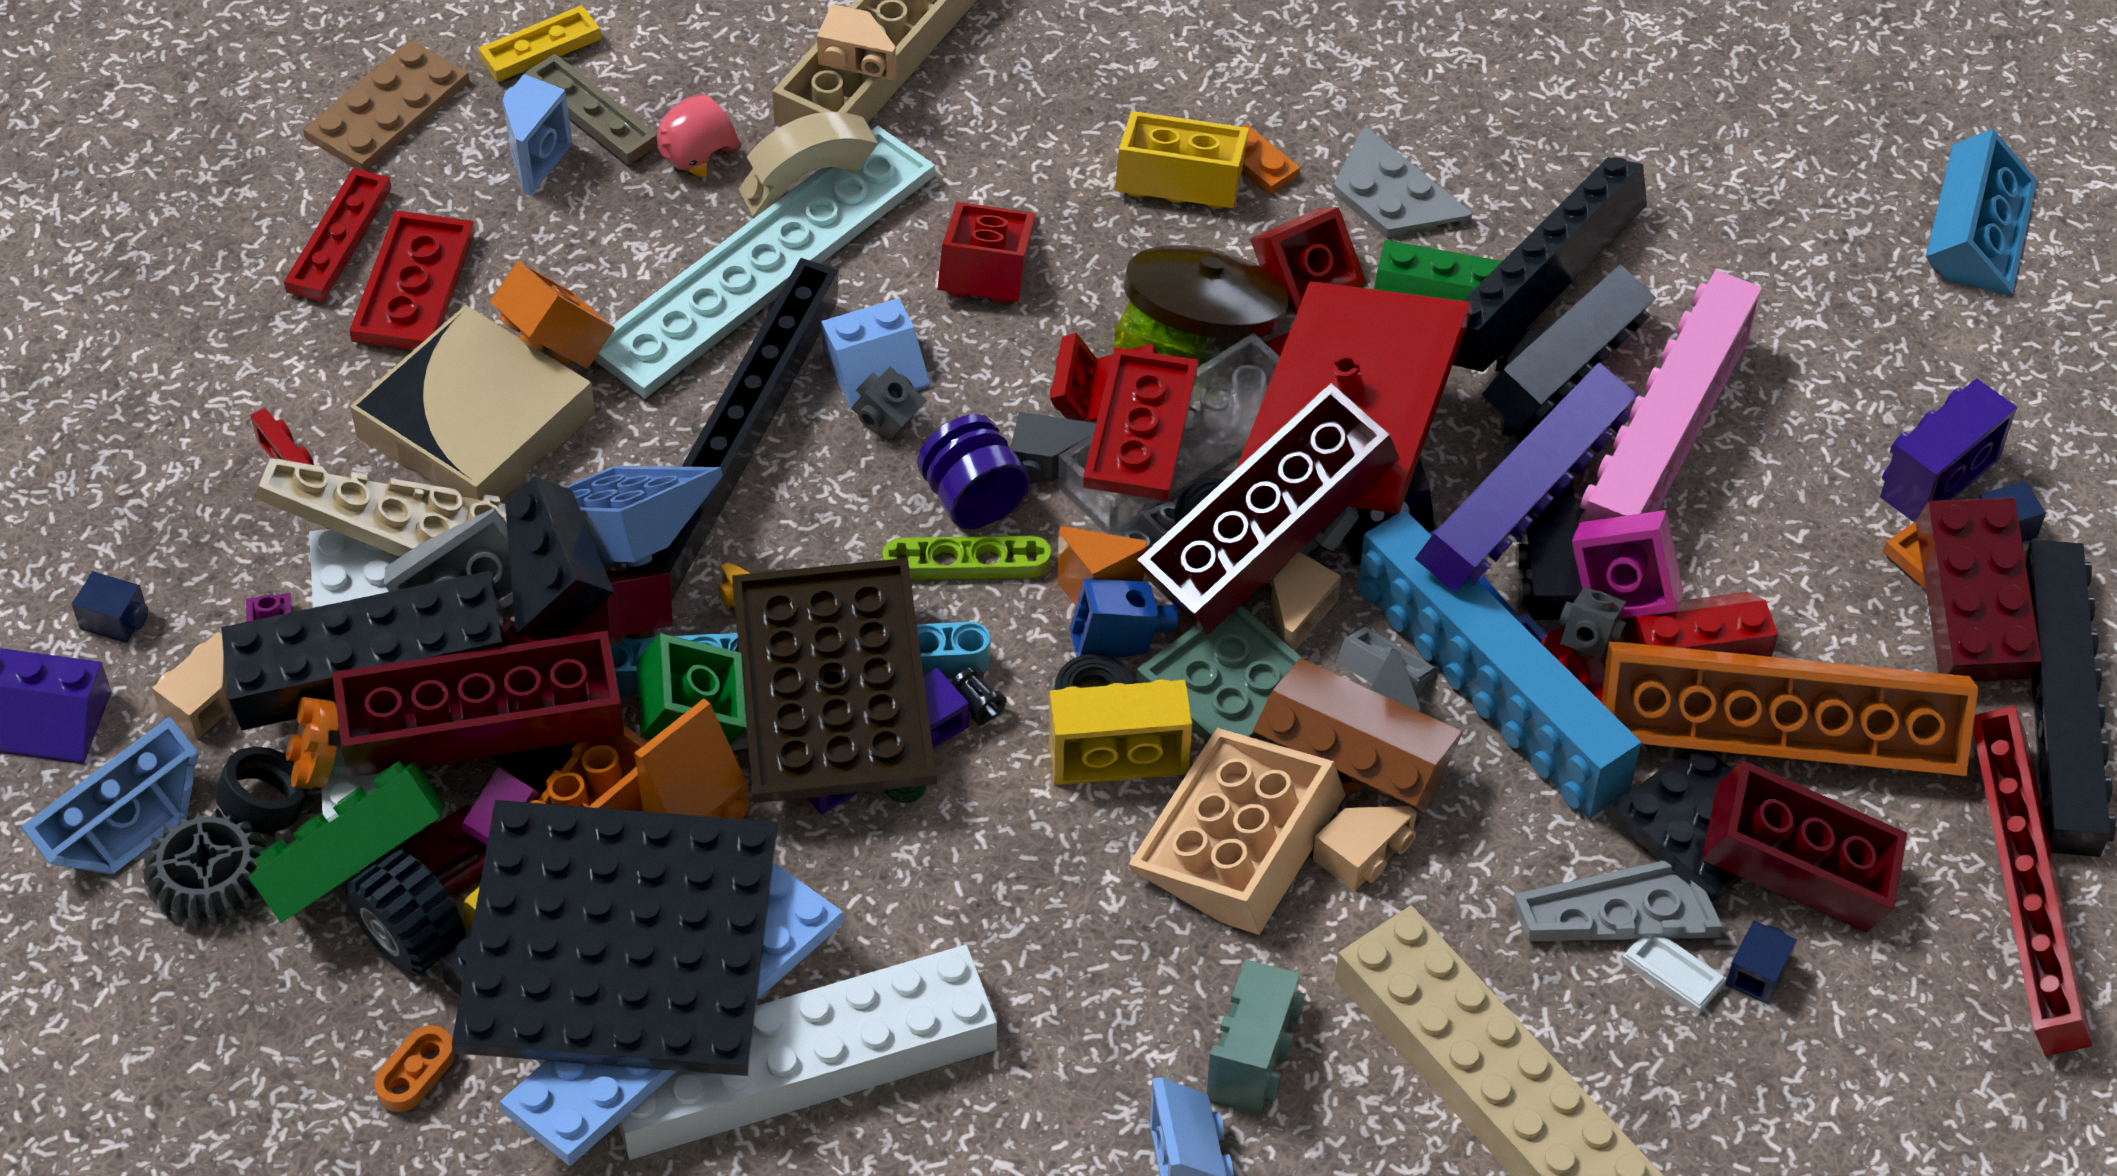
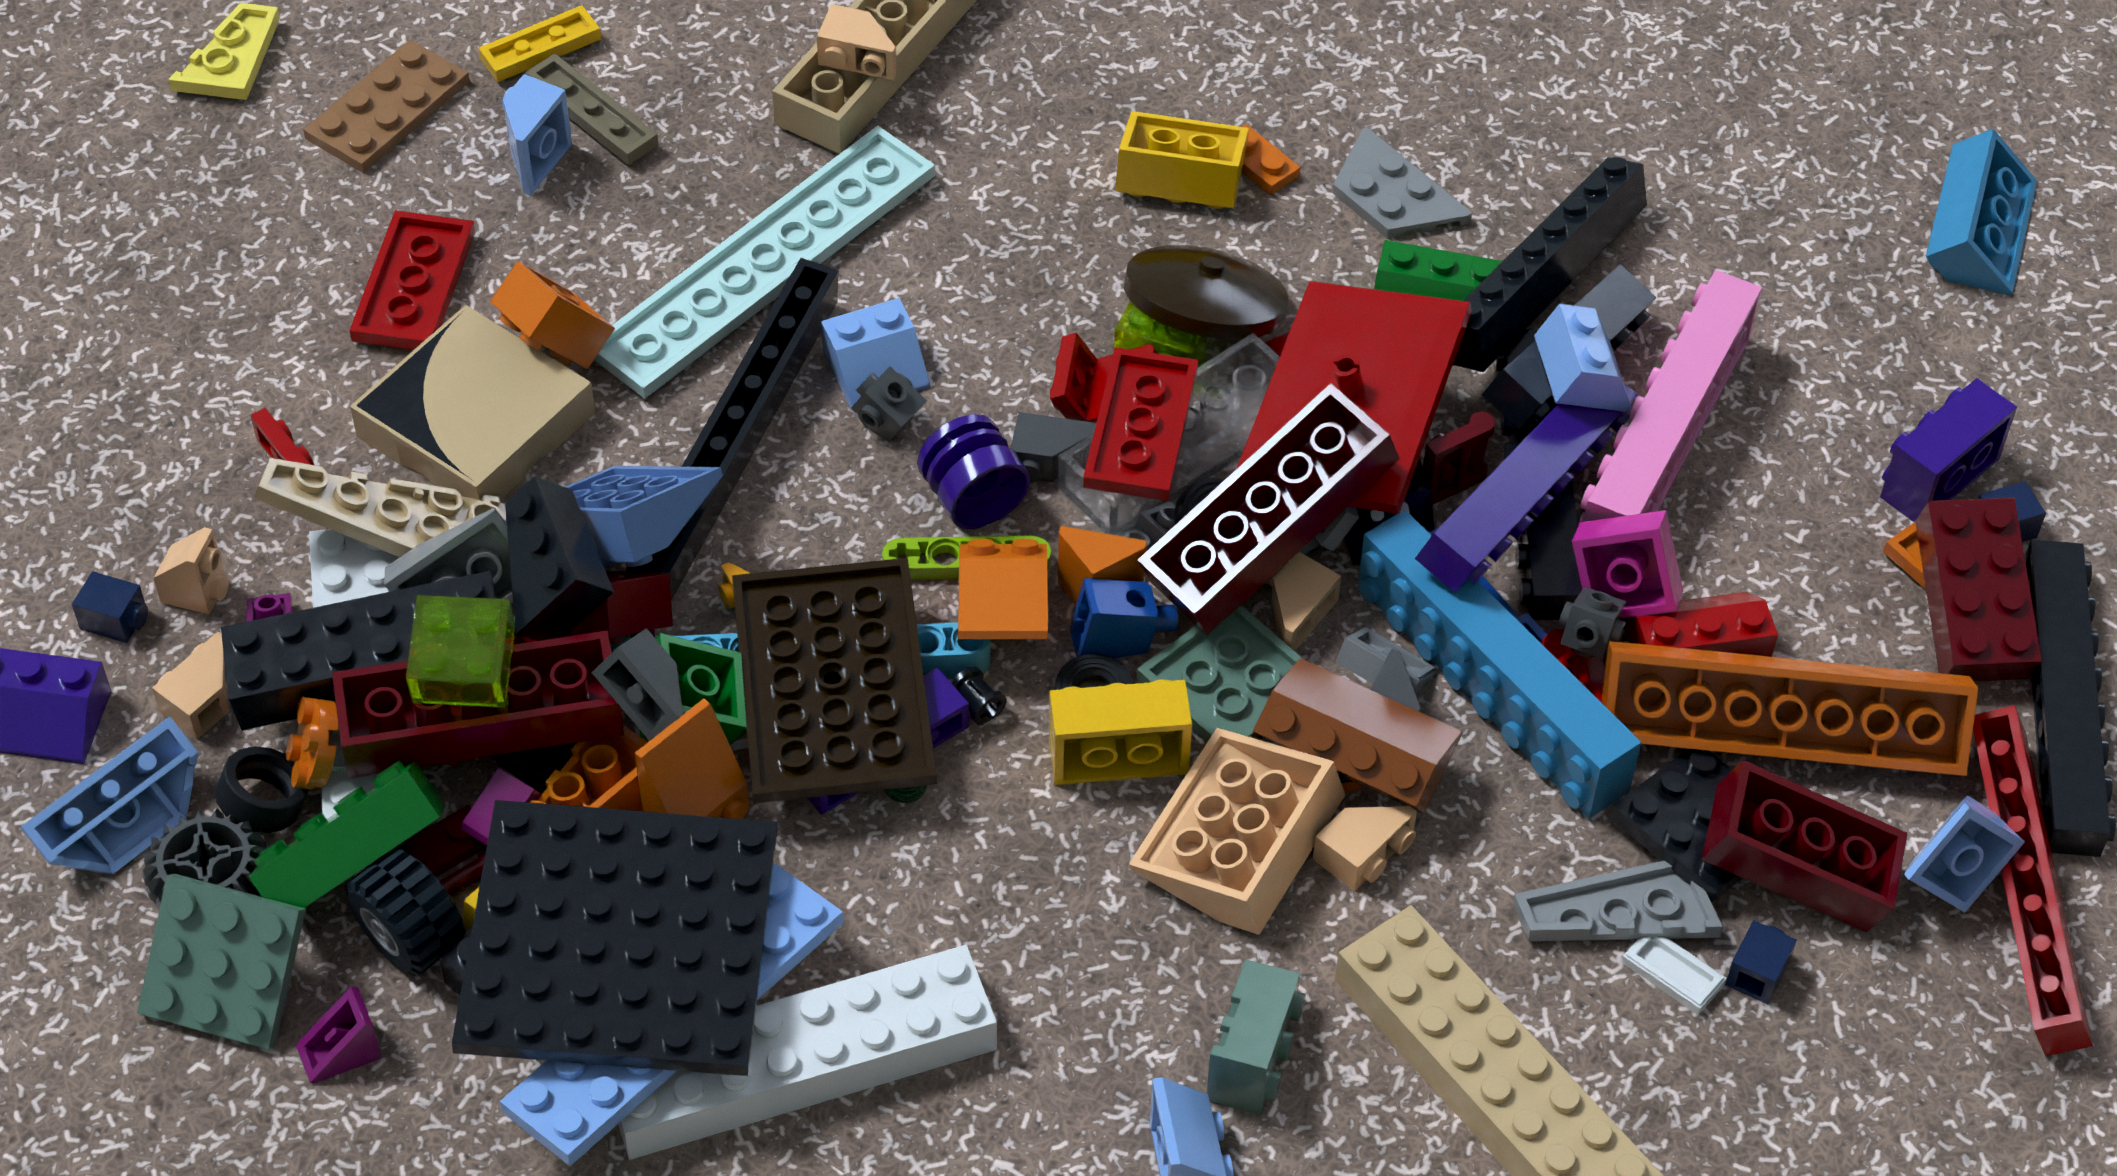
(192, 573): none -> light nougat slope
(221, 961): none -> sand green plate
(232, 57): none -> light yellow wing
(337, 235): red plate -> none
(339, 1039): none -> magenta slope
(410, 1069): orange plate -> none
(460, 651): none -> clear neon green brick
(643, 683): none -> dark grey slope
(694, 132): coral piece -> none
(803, 146): tan arch -> none
(985, 252): red slope -> none
(1003, 590): none -> orange slope
(1307, 250): red slope -> none
(1458, 458): none -> dark red plate
(1581, 360): none -> light blue slope
(1964, 854): none -> light blue slope

